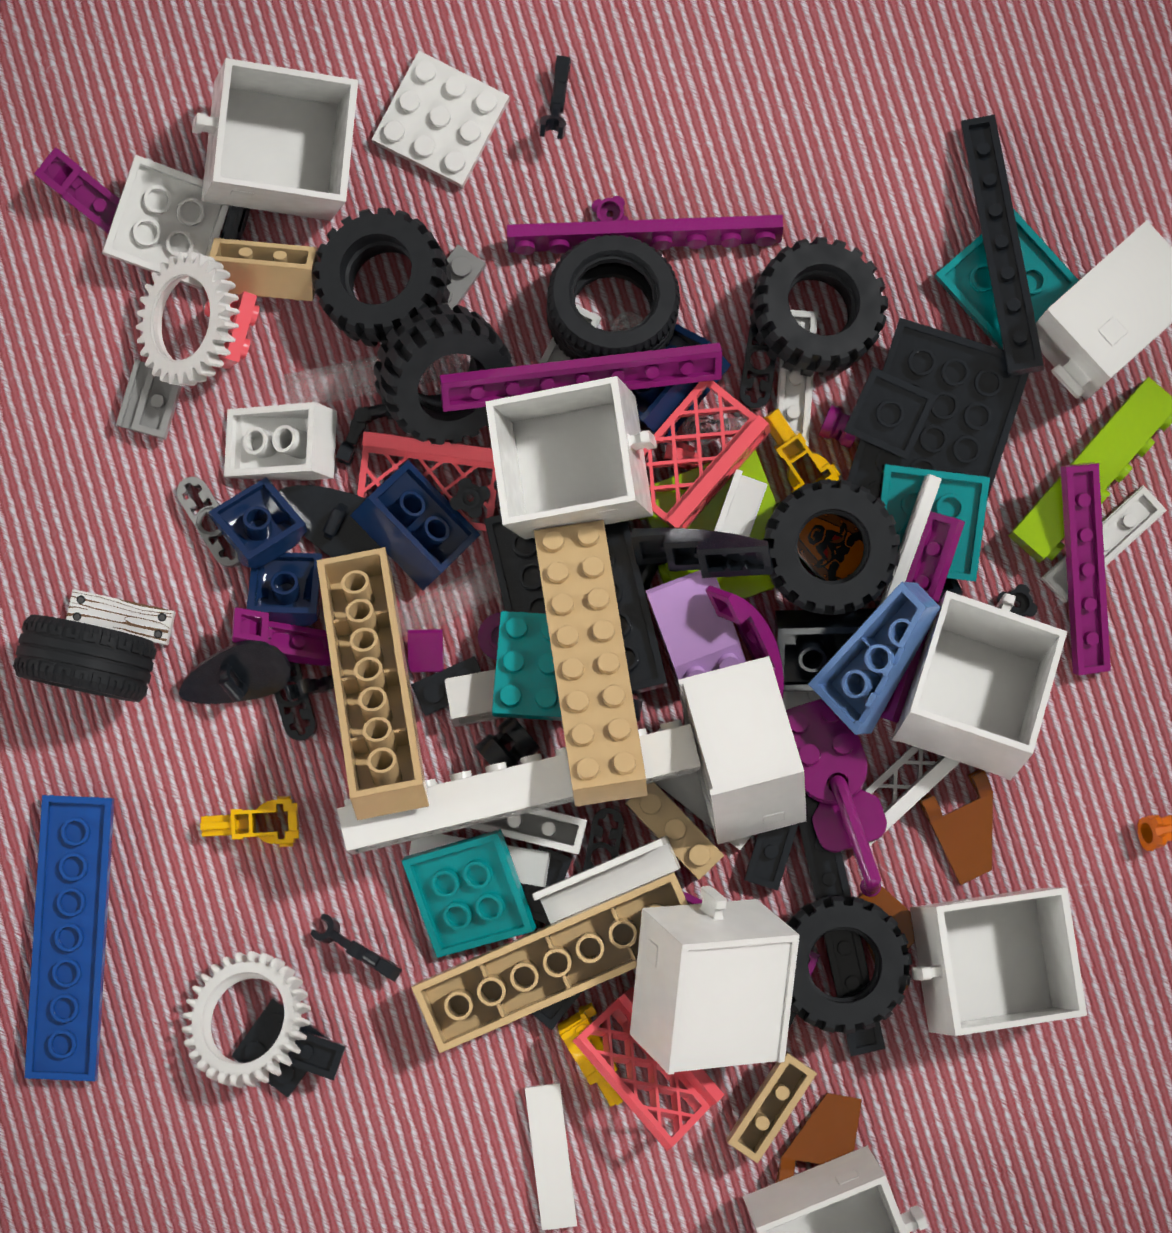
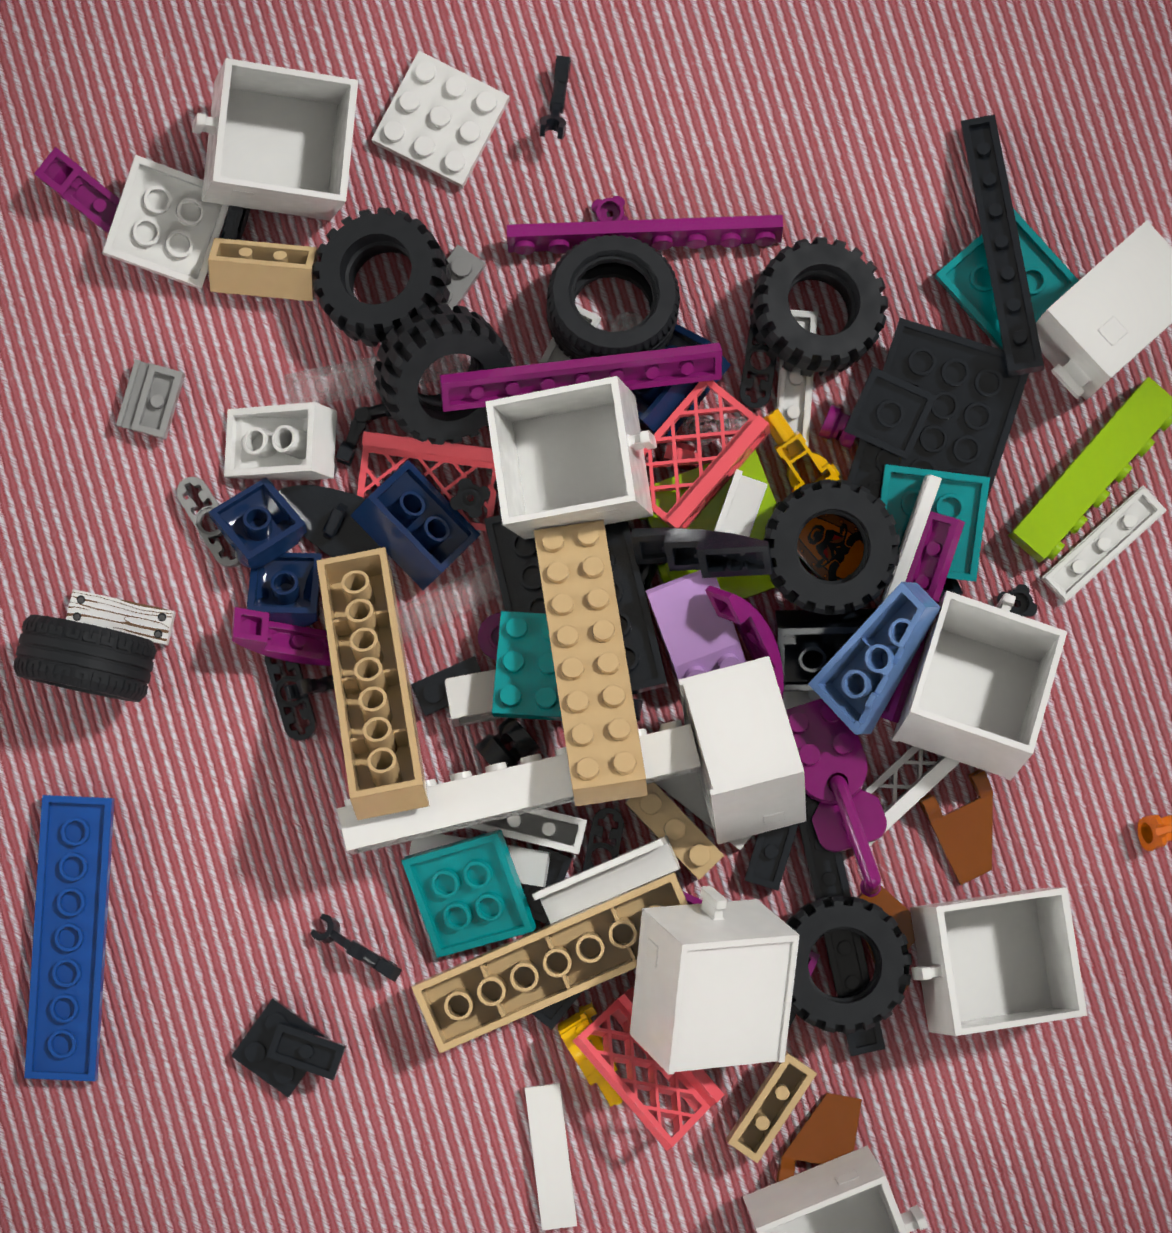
(207, 1054): white piece -> none
(215, 282): white piece -> none
(237, 674): black shield -> none
(243, 823): yellow piece -> none
(246, 317): coral plate -> none
(425, 650): magenta slope -> none
(1085, 568): magenta plate -> none

